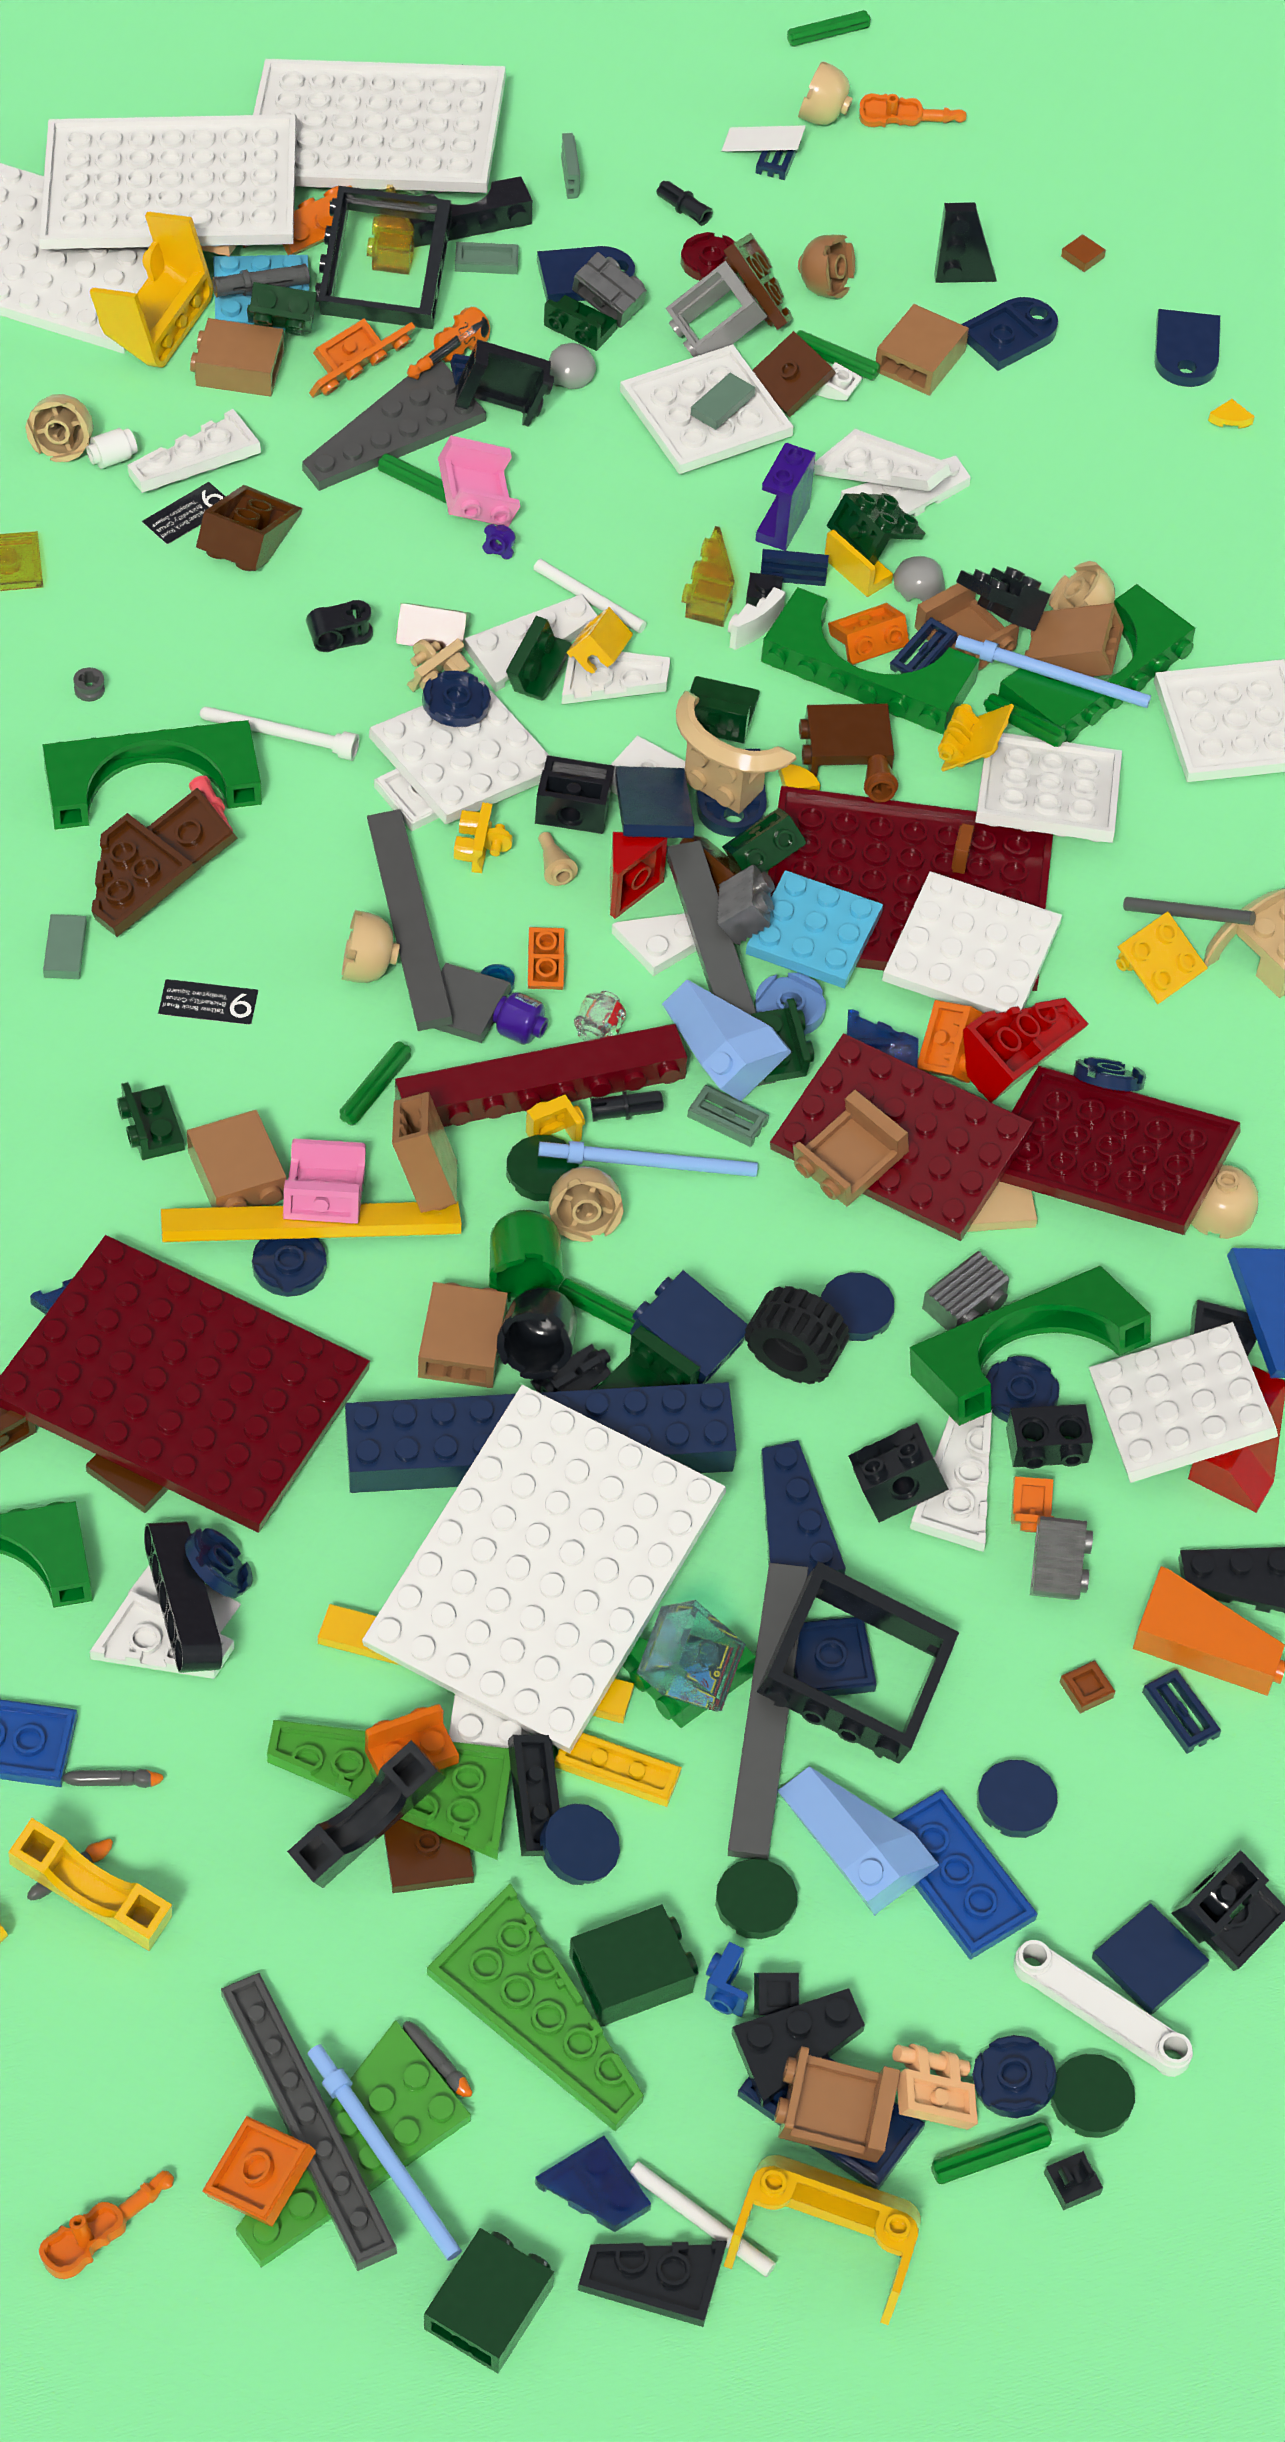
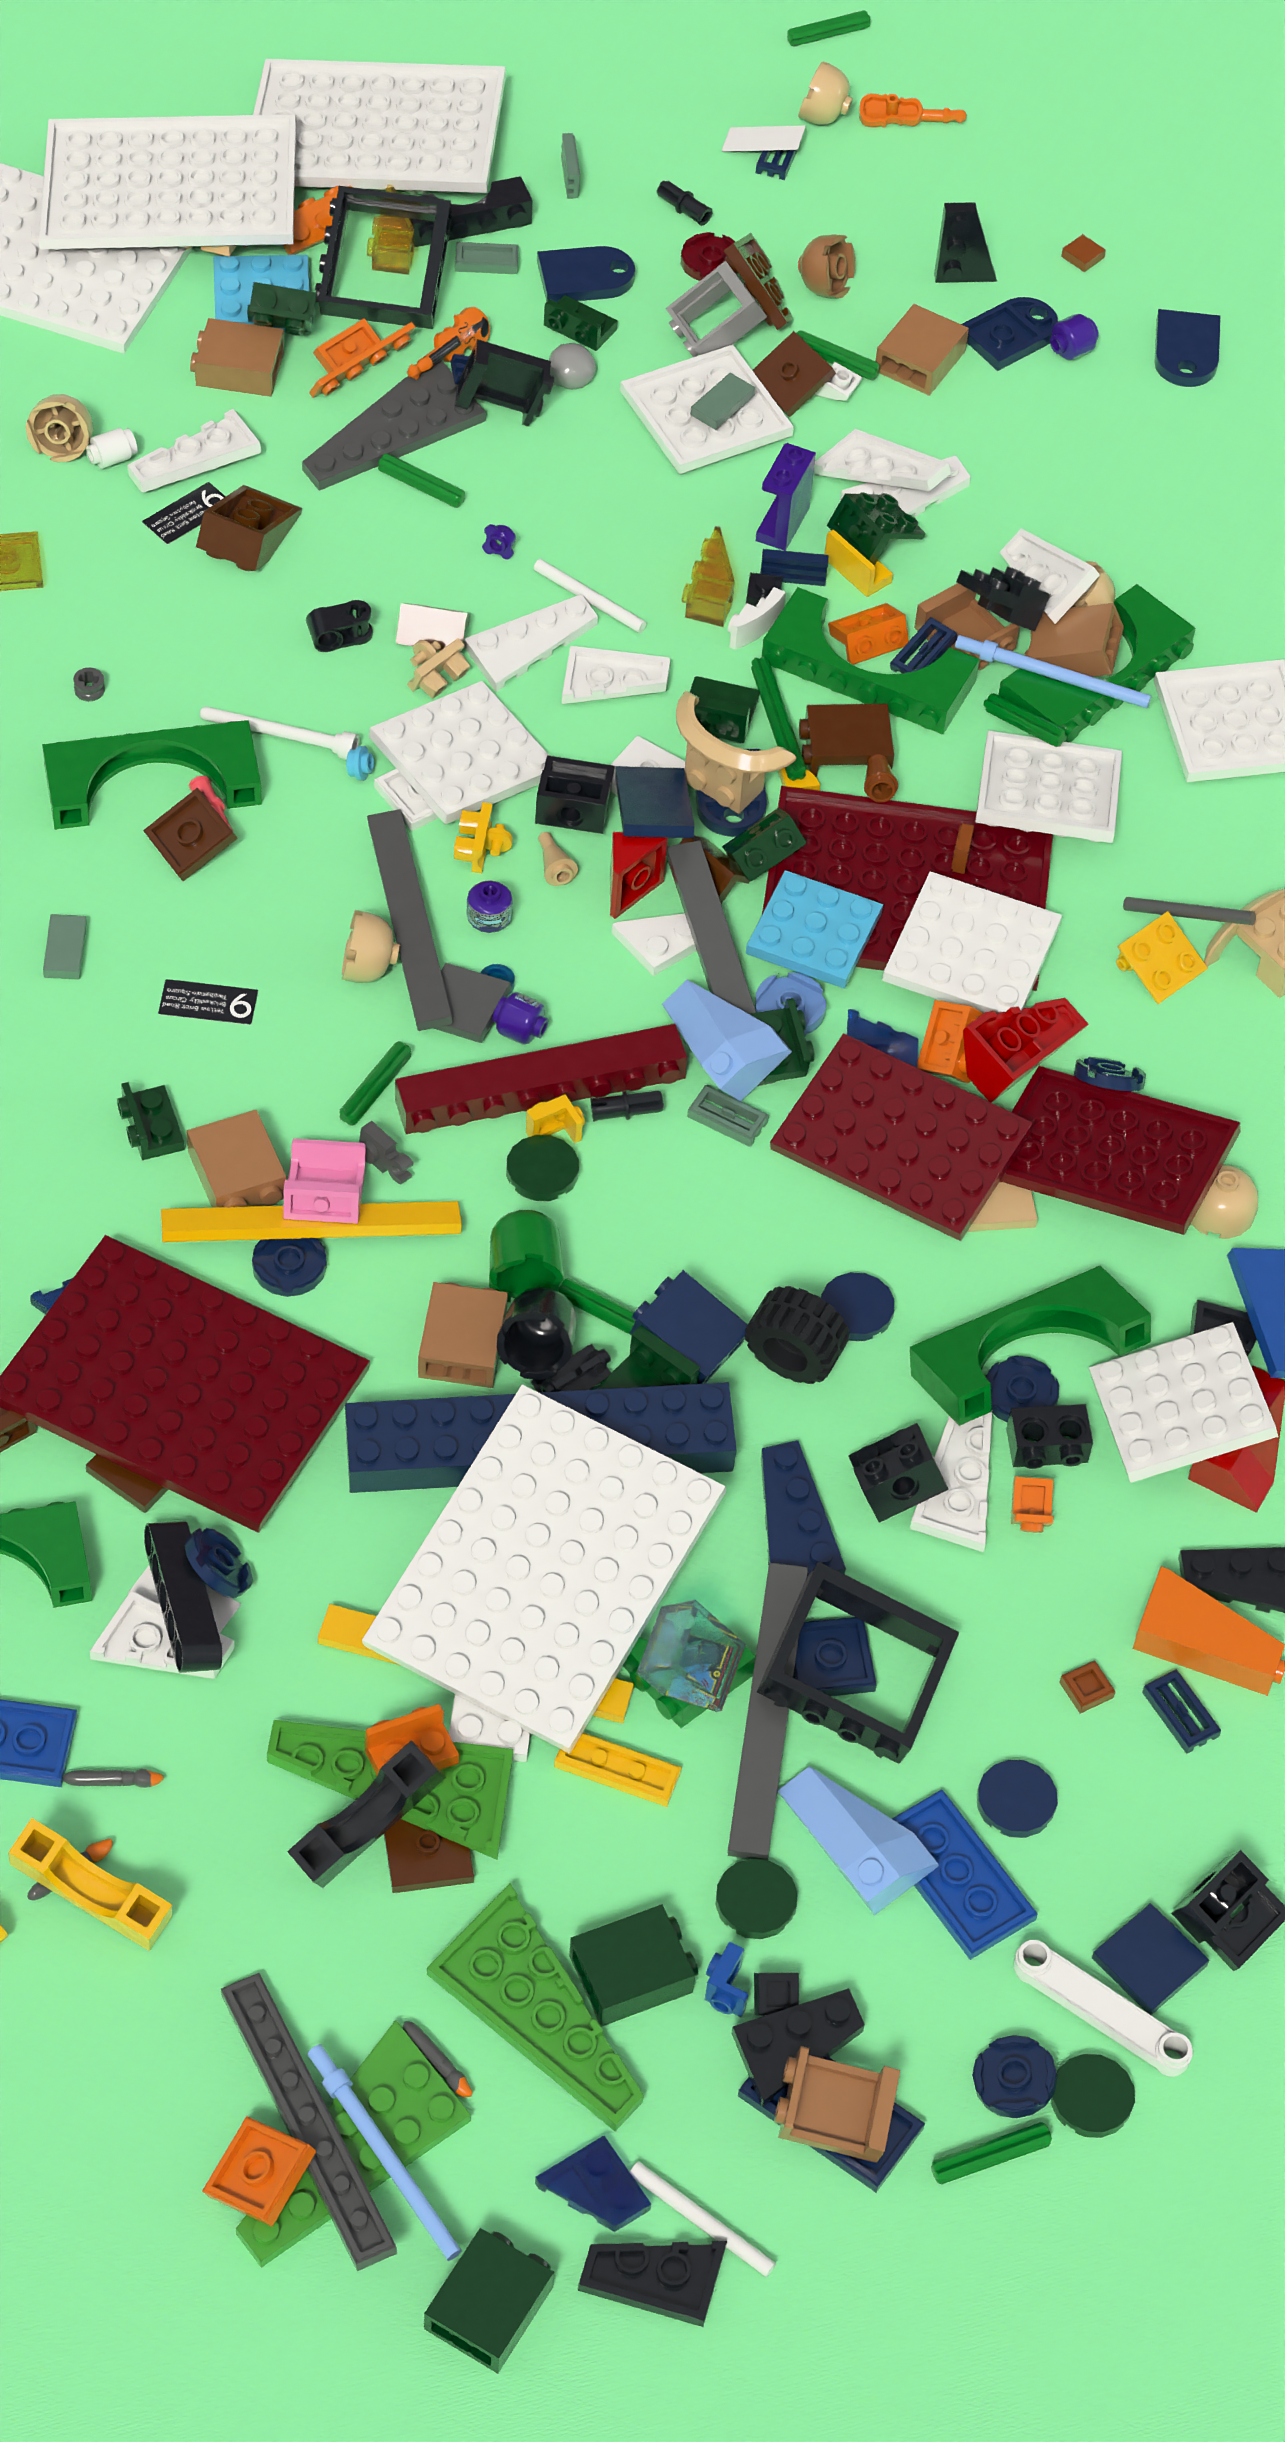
(73, 2247): orange piece -> none
(134, 874): reddish brown plate -> none
(170, 300): yellow windscreen -> none
(244, 280): dark grey pin -> none
(359, 763): none -> medium azure plate
(383, 1154): none -> dark grey plate
(424, 1152): medium nougat brick -> none
(456, 699): dark blue tile -> none
(476, 481): bright pink panel -> none
(489, 906): none -> dark purple head
(533, 1788): black plate -> none
(537, 660): dark green bracket -> none
(546, 958): orange slope -> none
(576, 1152): light blue bar -> none
(580, 1844): dark blue tile -> none
(585, 1204): tan cylinder -> none
(599, 1016): clear head -> none
(601, 637): yellow hinge -> none
(609, 288): flat silver brick -> none
(745, 904): flat silver brick -> none
(777, 715): none -> green axle
(838, 2200): yellow windscreen -> none
(852, 1150): medium nougat panel -> none
(919, 578): light grey hair -> none
(934, 2097): light nougat plate -> none
(967, 1292): flat silver brick -> none
(972, 736): yellow hinge -> none
(1059, 571): none -> white wing
(1060, 1557): flat silver brick -> none
(1073, 2180): black tile -> none
(1074, 336): none -> dark purple head
(1231, 414): yellow tile -> none

